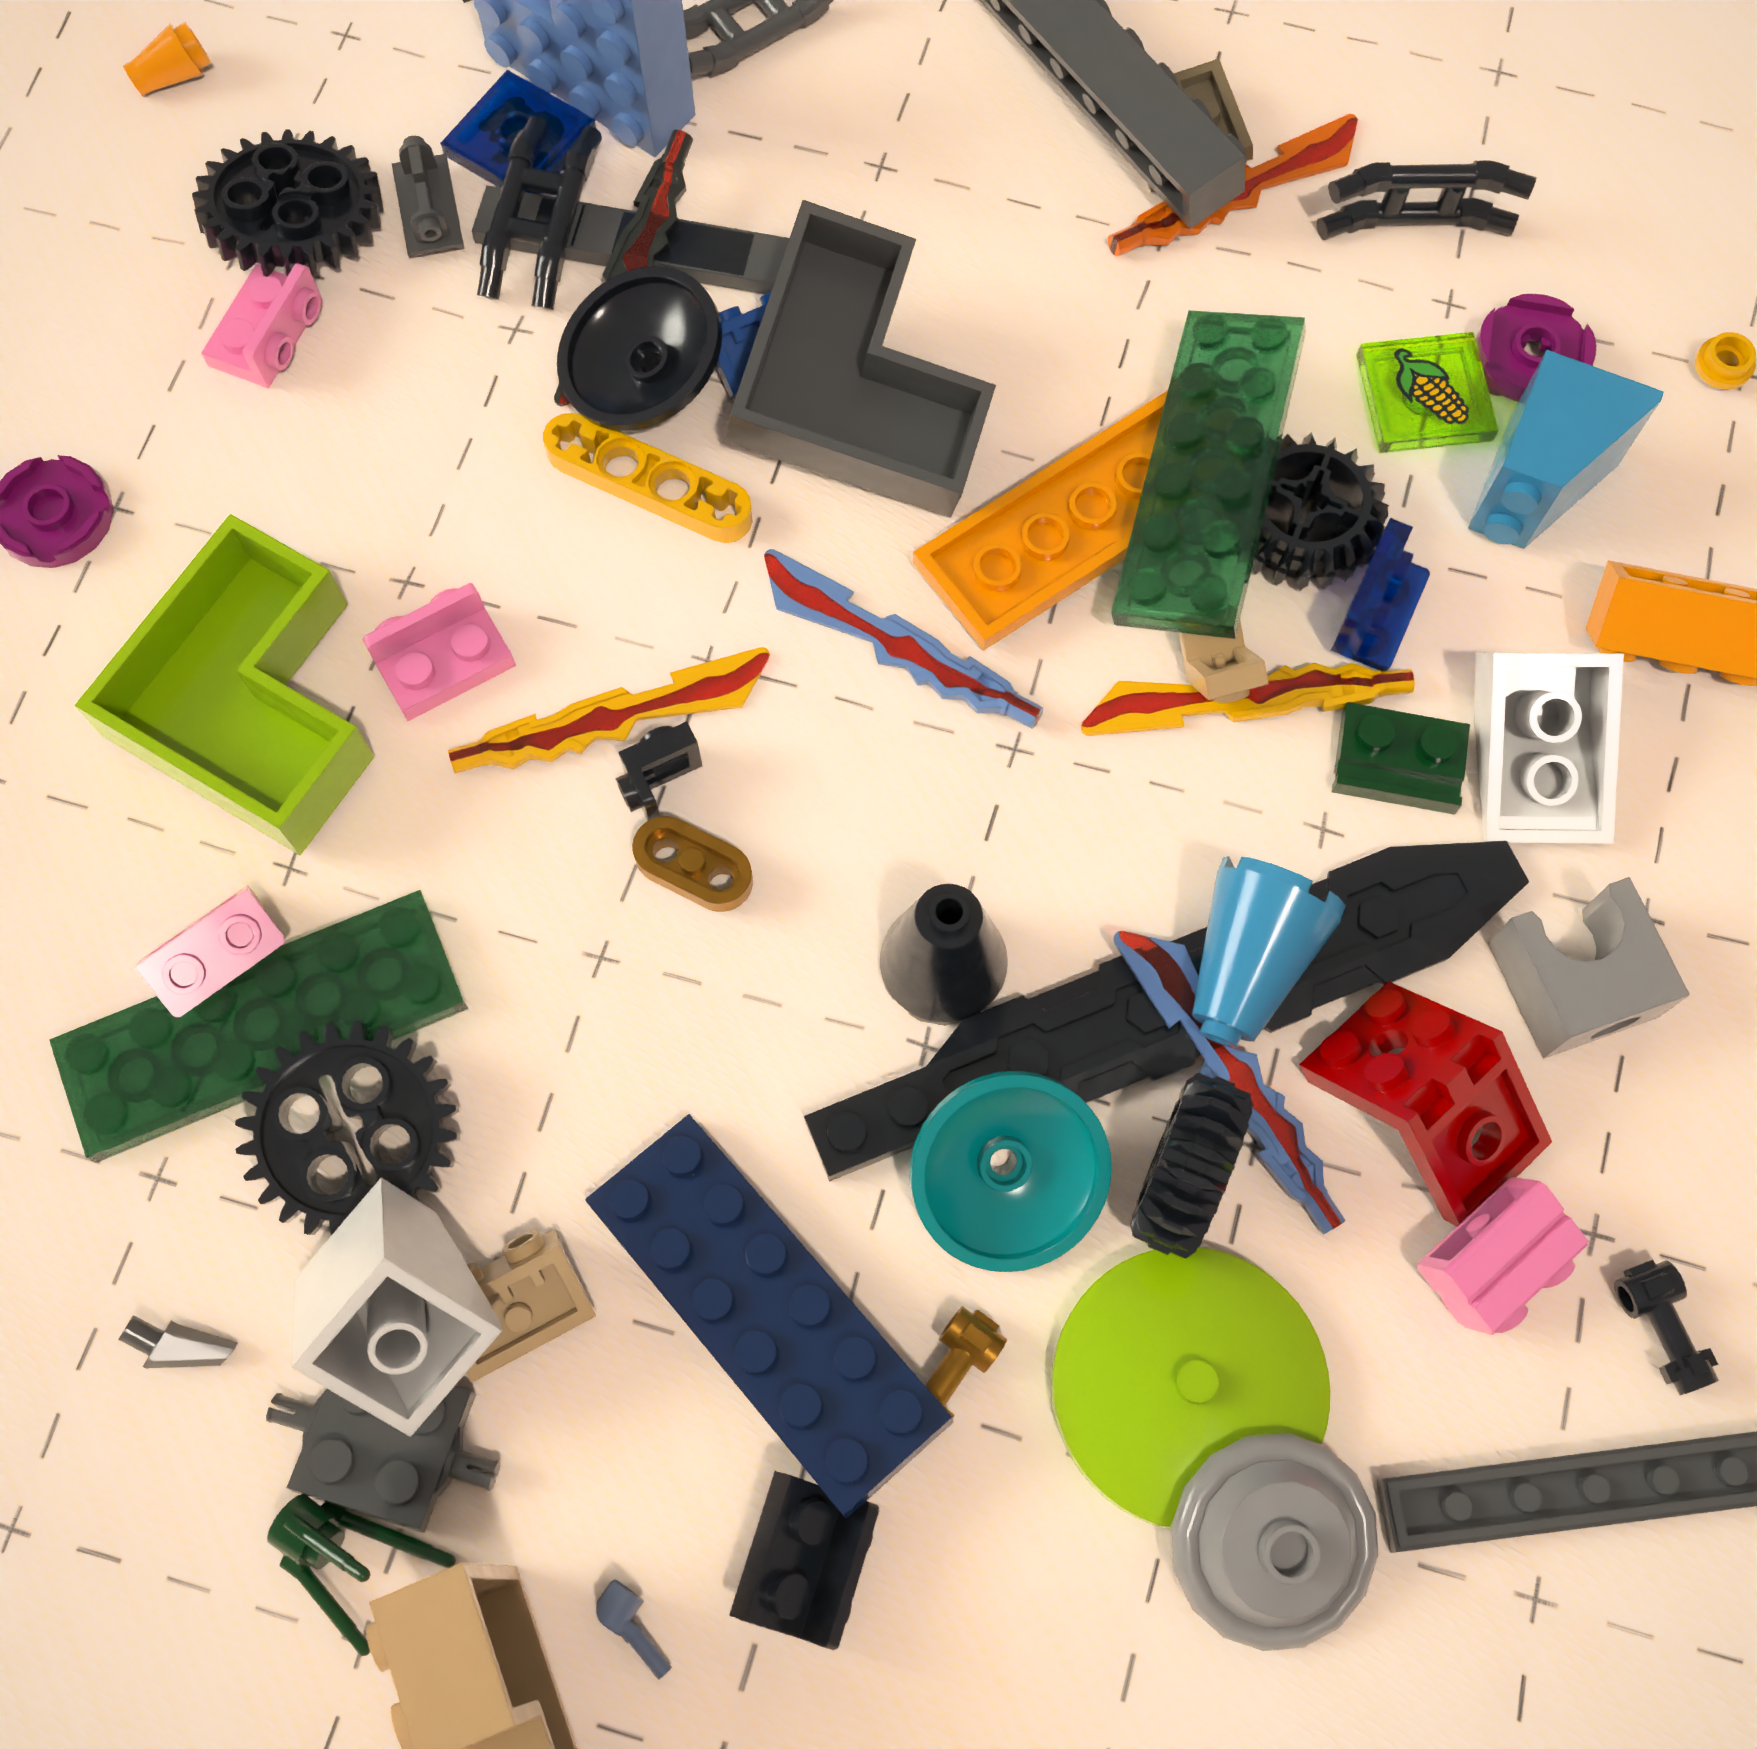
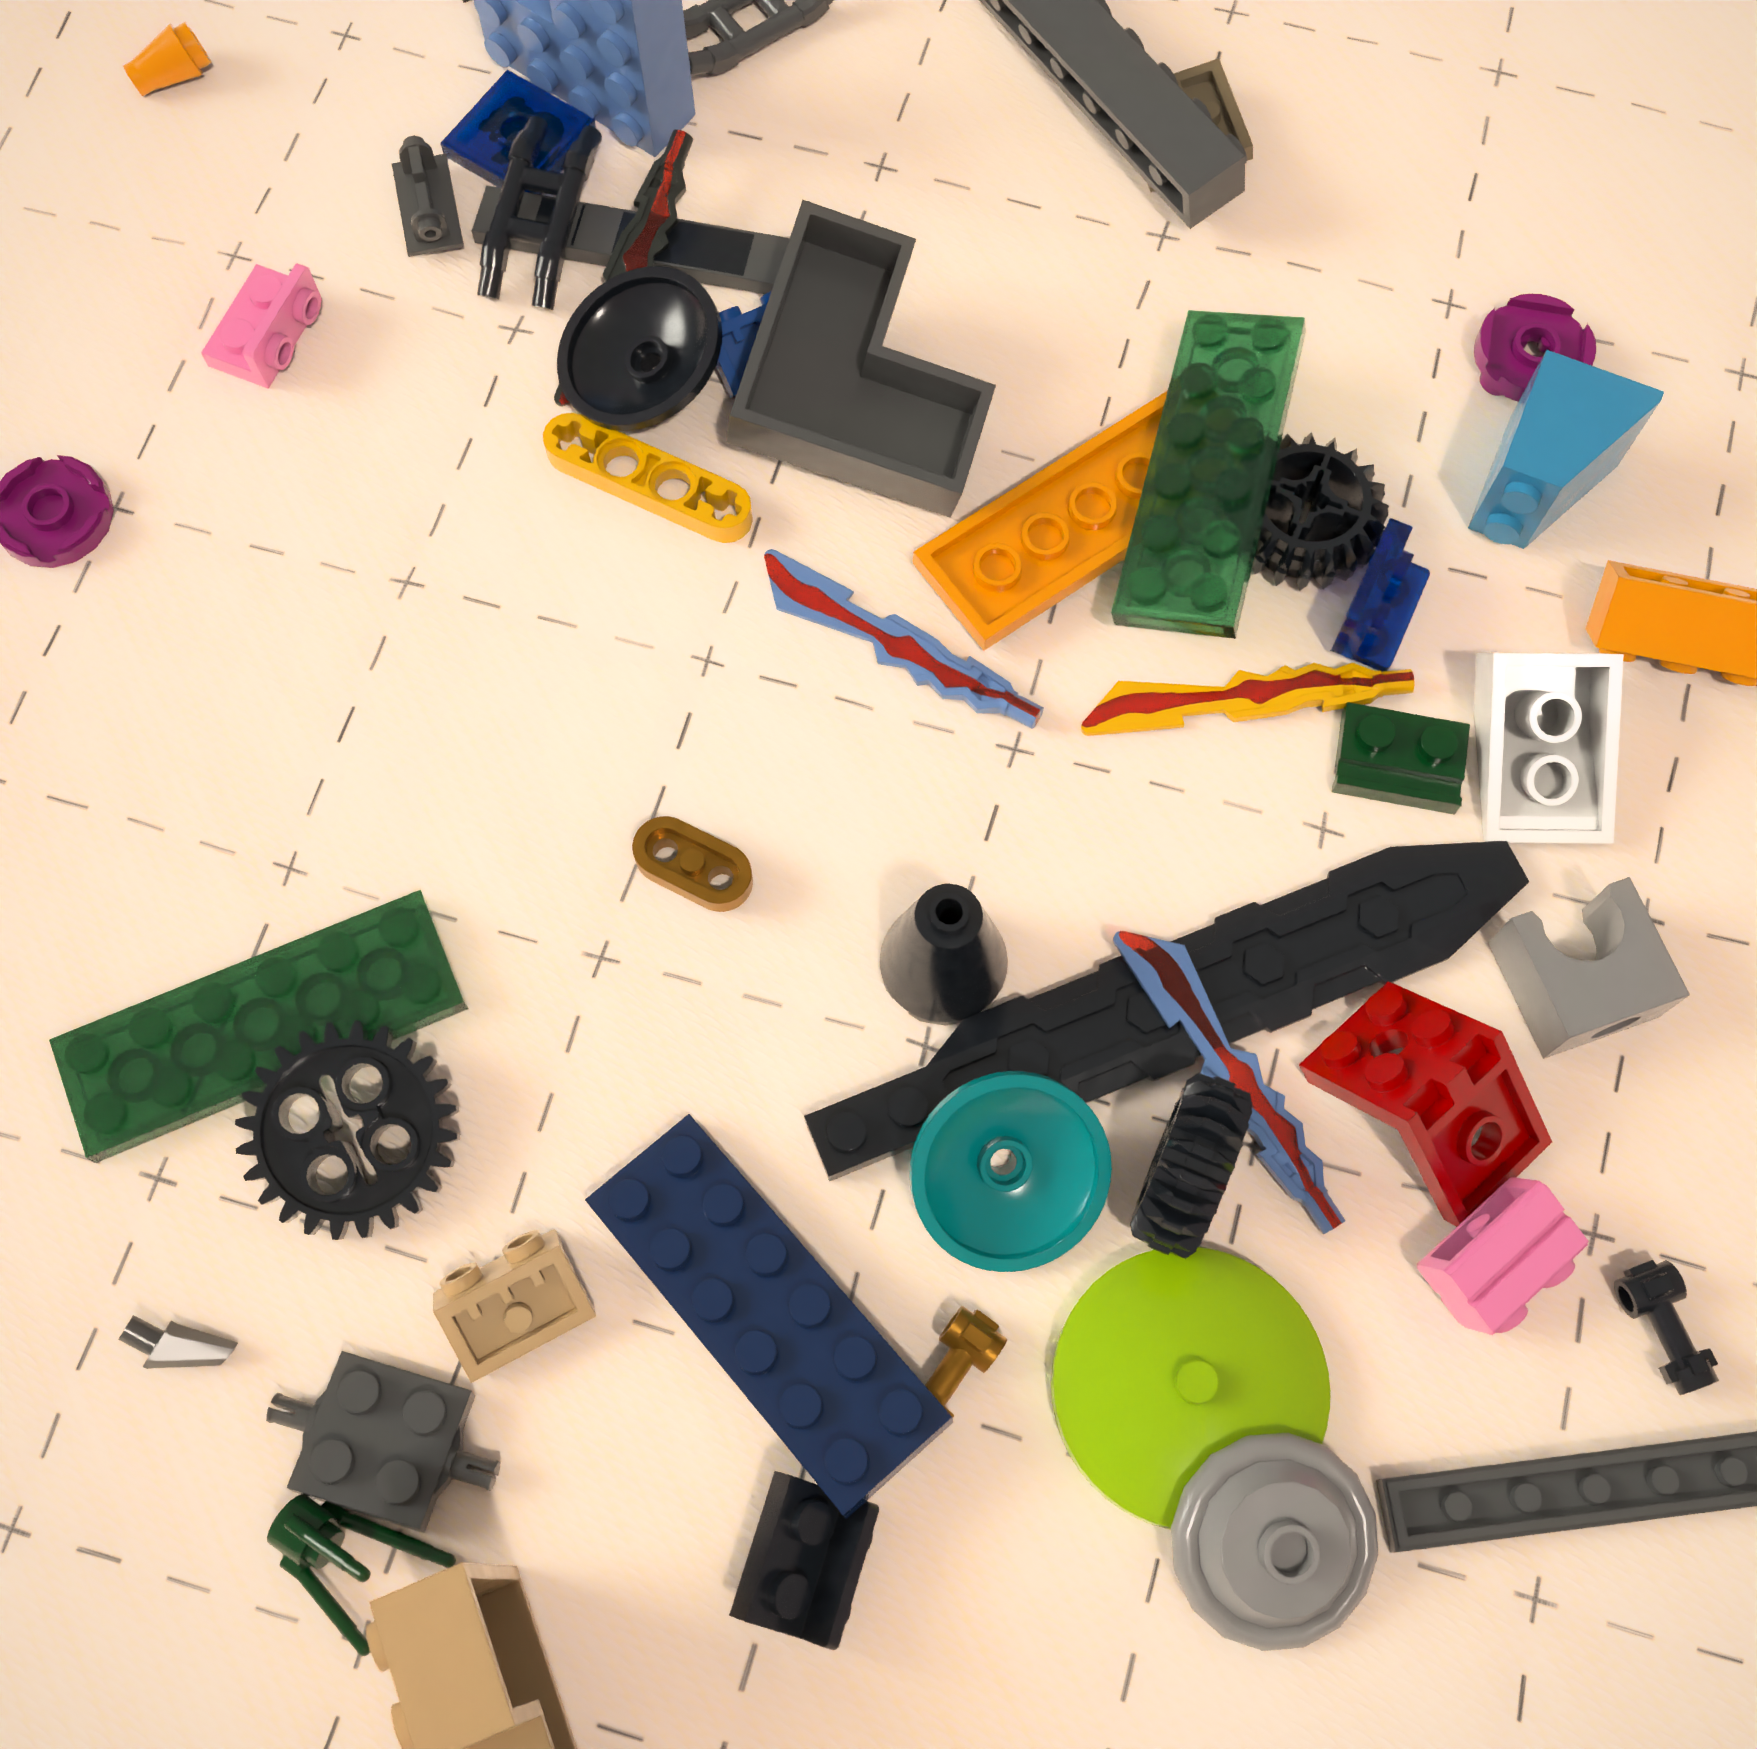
(208, 691): lime piece -> none
(210, 952): bright pink bracket -> none
(288, 203): black gear -> none
(390, 1311): white slope -> none
(438, 650): bright pink bracket -> none
(613, 714): yellow sword -> none
(615, 1611): sand blue hand -> none
(655, 760): black bracket -> none
(1222, 666): tan bracket -> none
(1257, 946): dark azure cone -> none
(1300, 157): orange sword -> none
(1426, 392): clear neon green tile -> none
(1448, 209): black piece -> none
(1726, 360): yellow plate -> none

